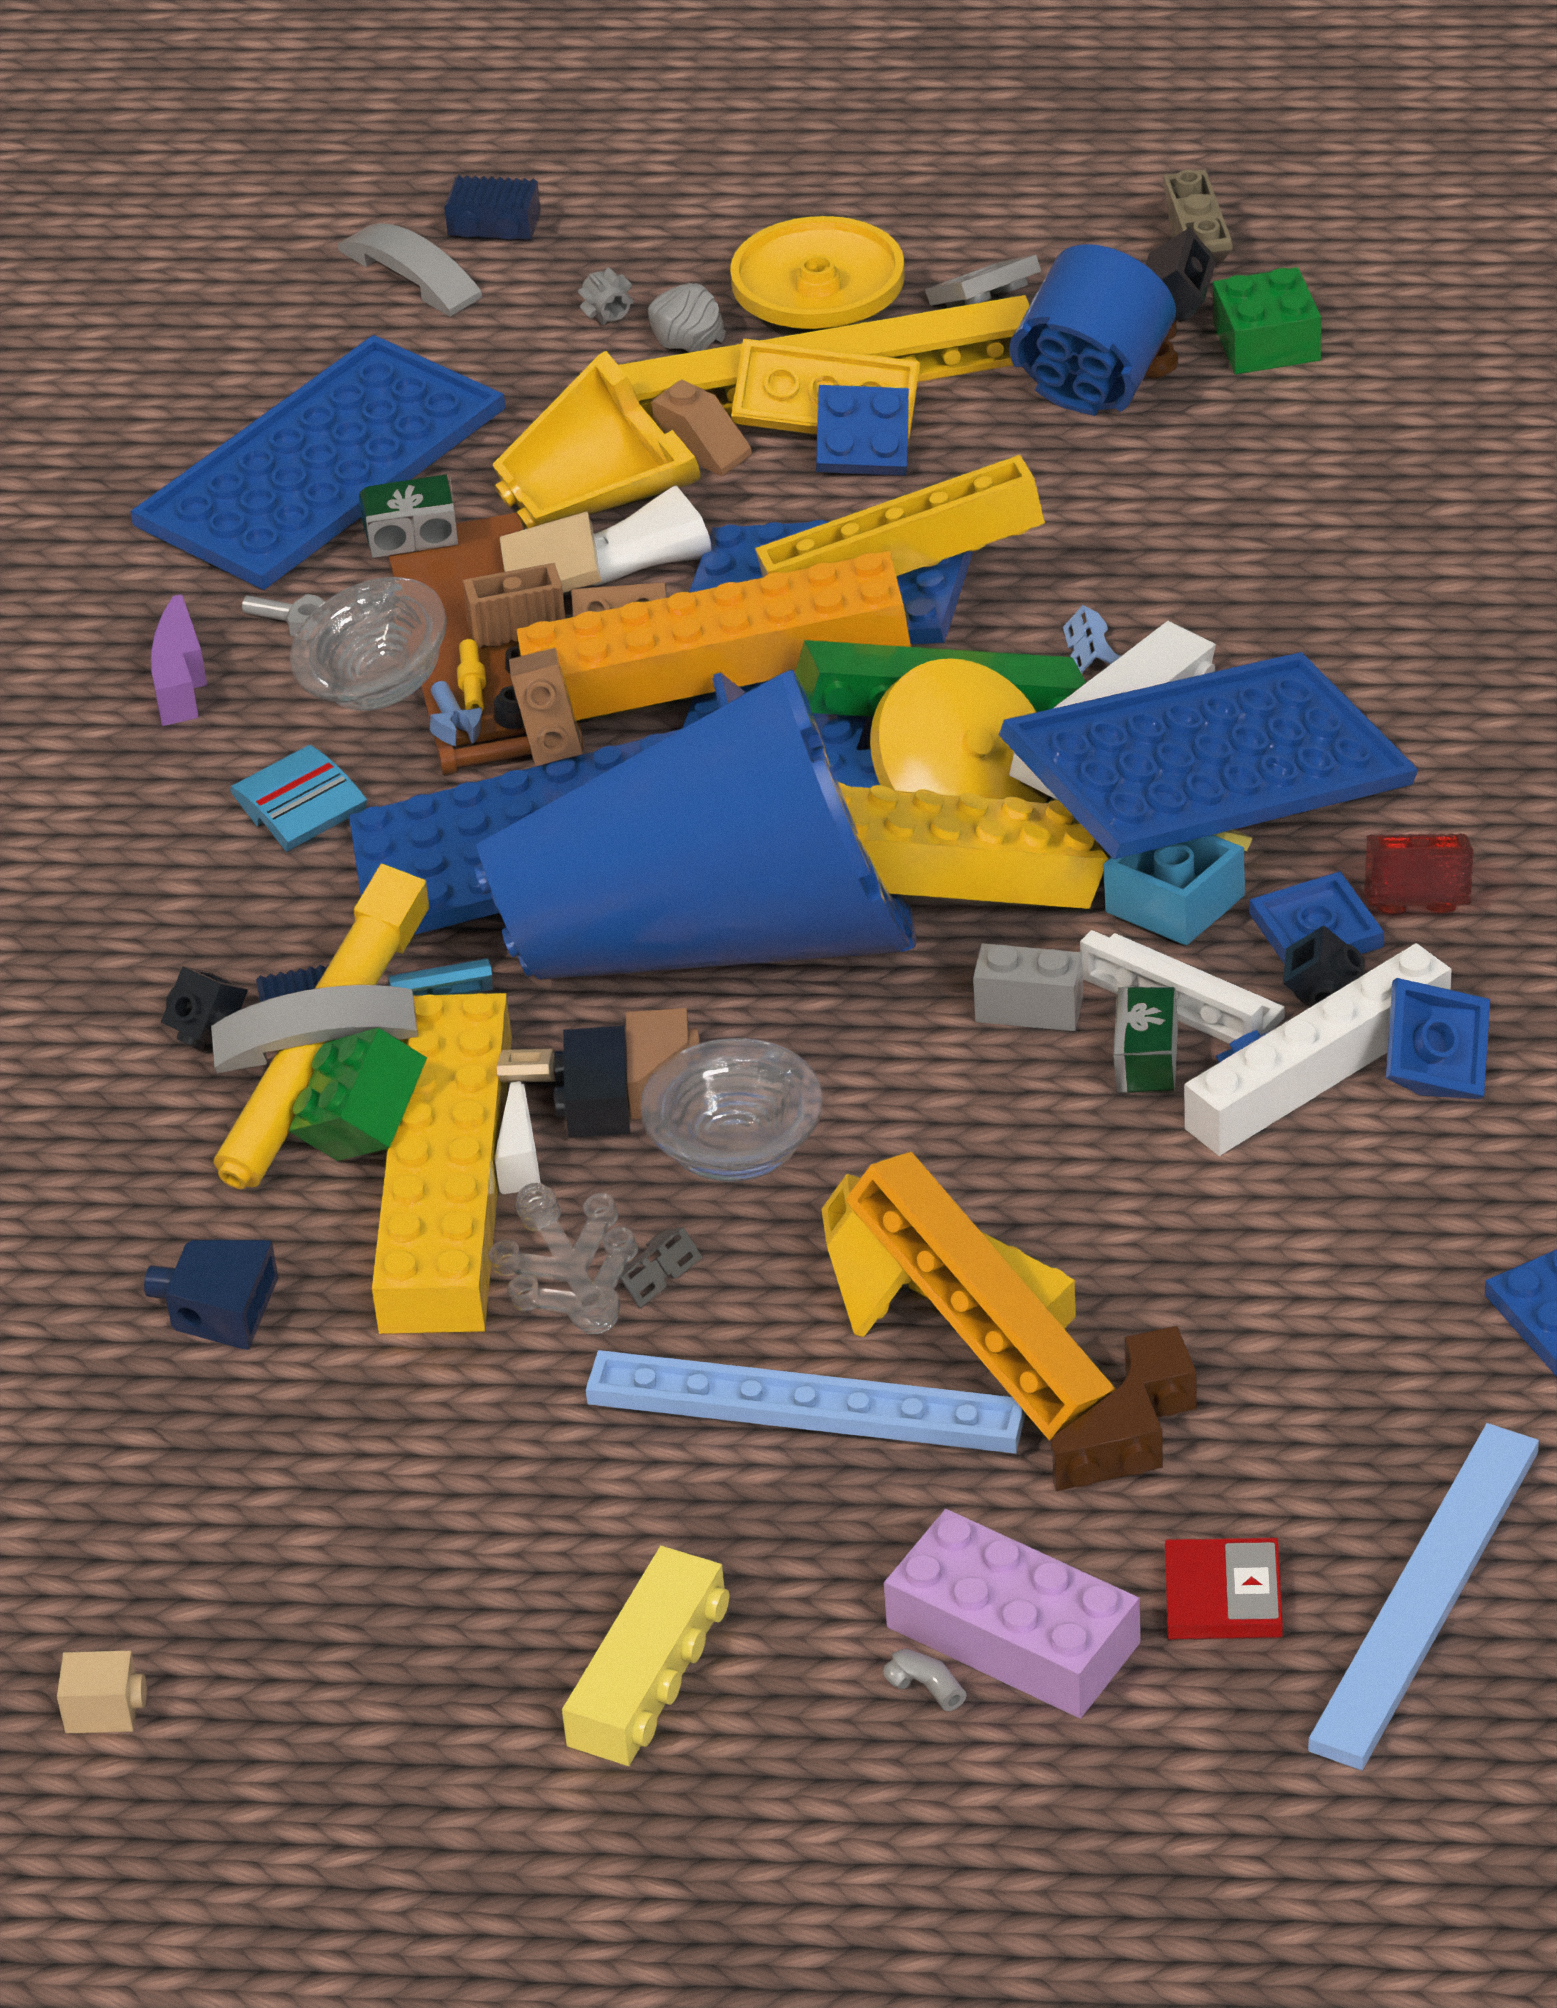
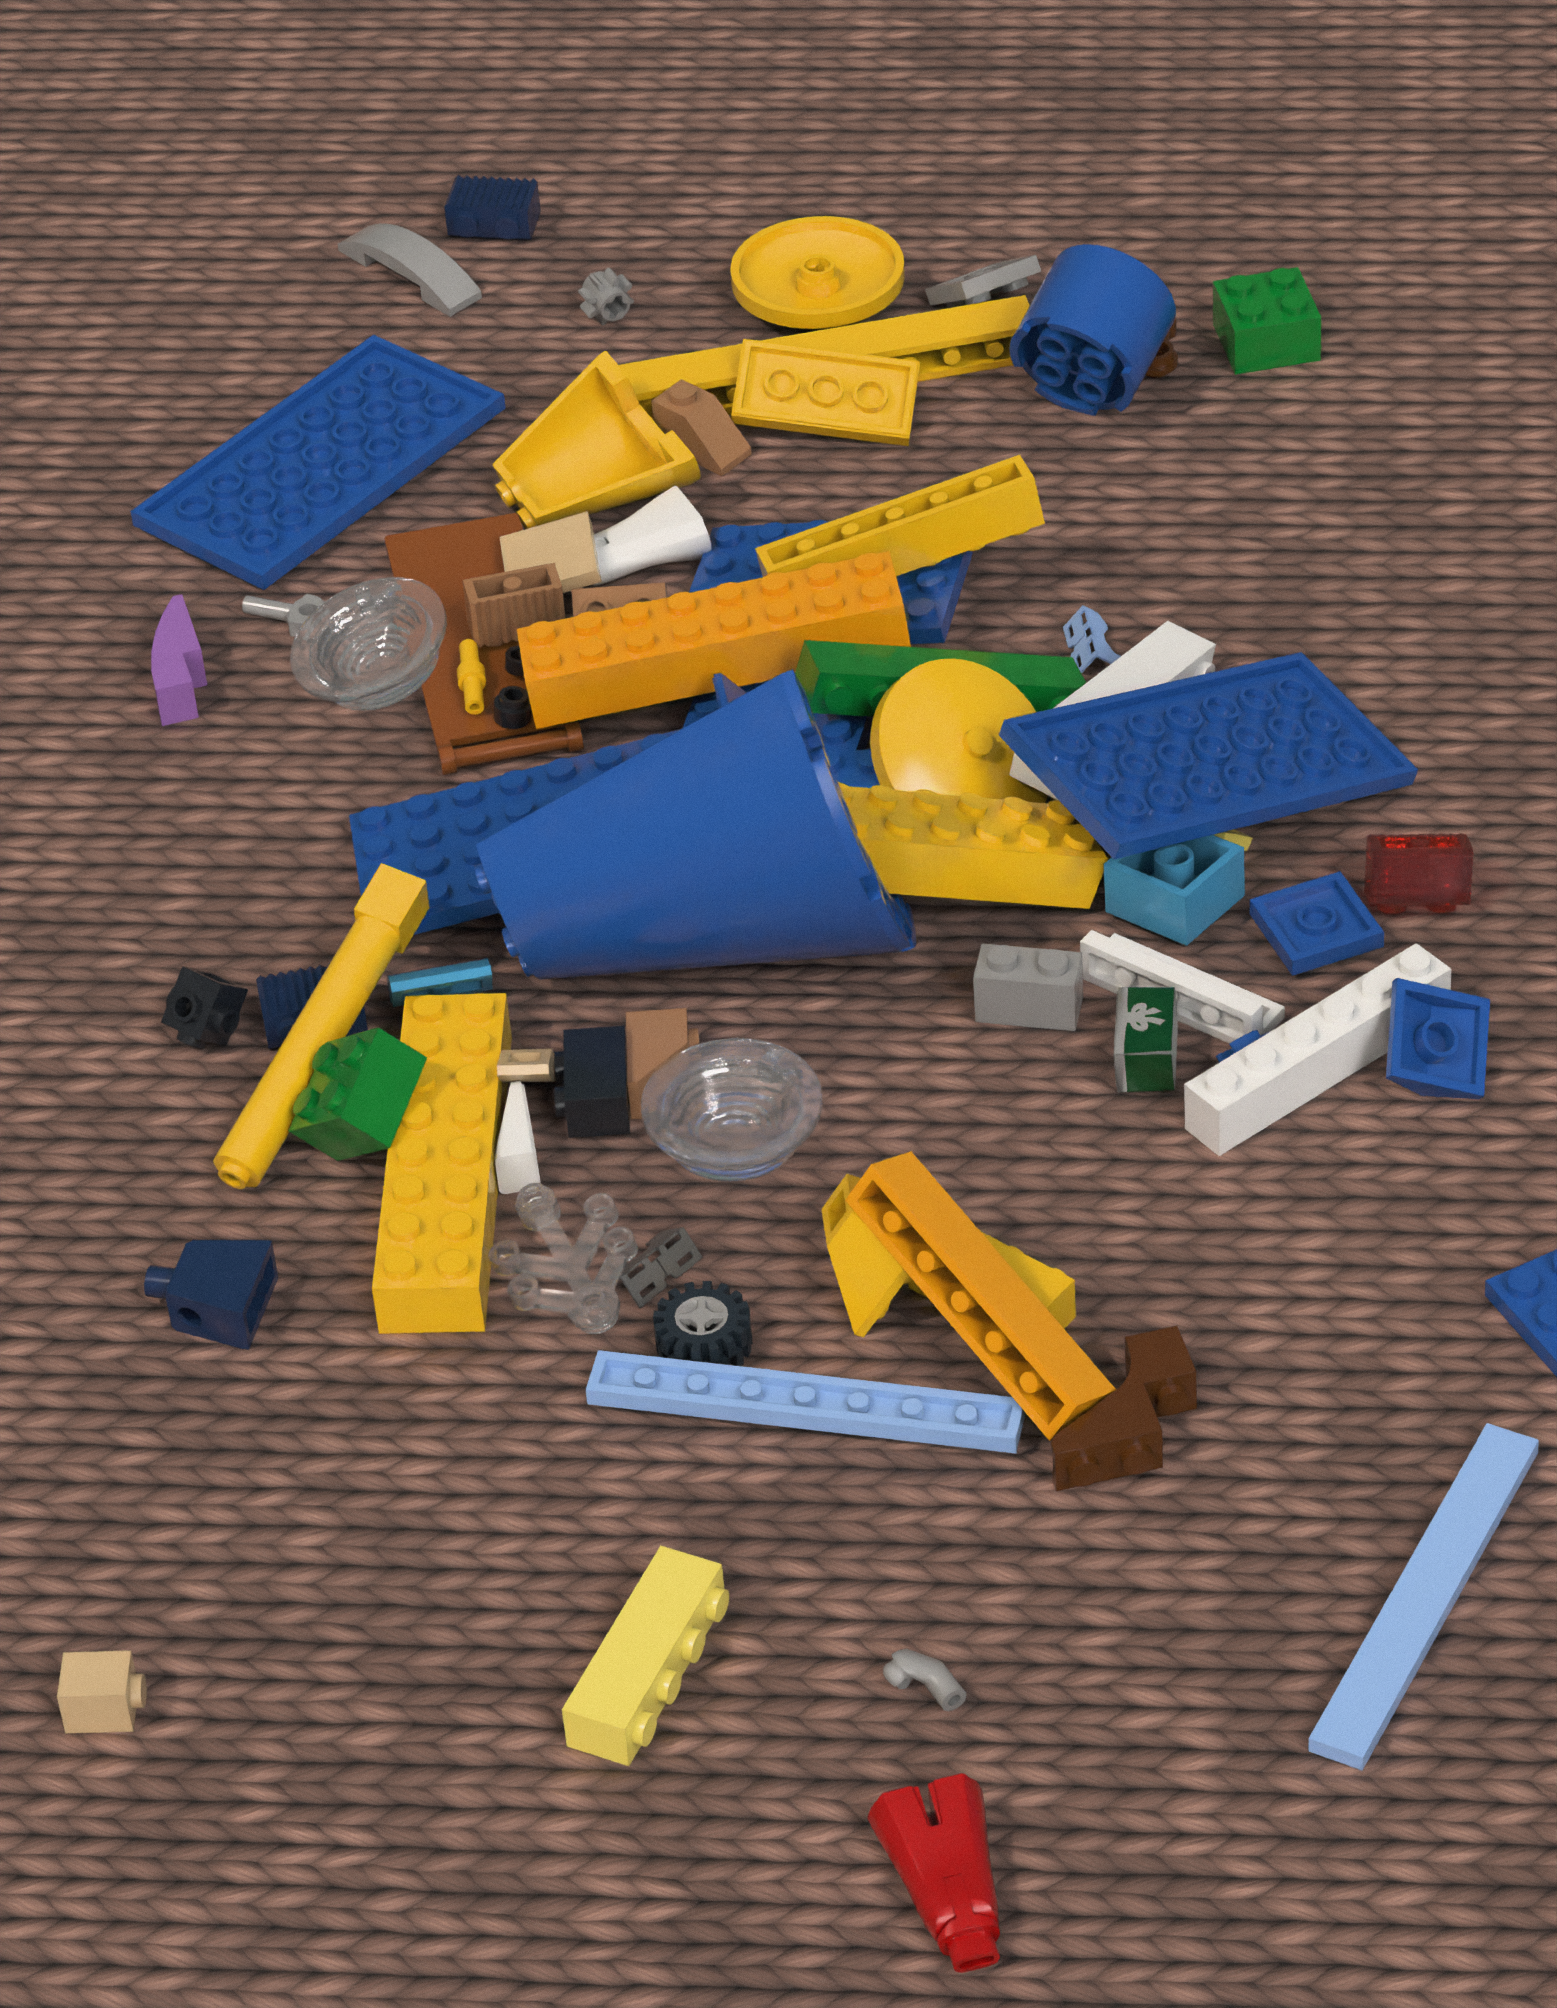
(299, 797): dark azure slope -> none
(308, 1019): light grey slope -> none
(424, 499): light grey piece -> none
(451, 716): medium blue bar -> none
(545, 706): medium nougat brick -> none
(686, 318): light grey hair -> none
(703, 1325): none -> black wheel
(862, 430): blue plate -> none
(944, 1864): none -> red piece
(1012, 1613): lavender brick -> none
(1185, 269): black brick -> none
(1194, 205): dark tan slope -> none
(1223, 1588): red tile -> none
(1320, 966): black brick -> none

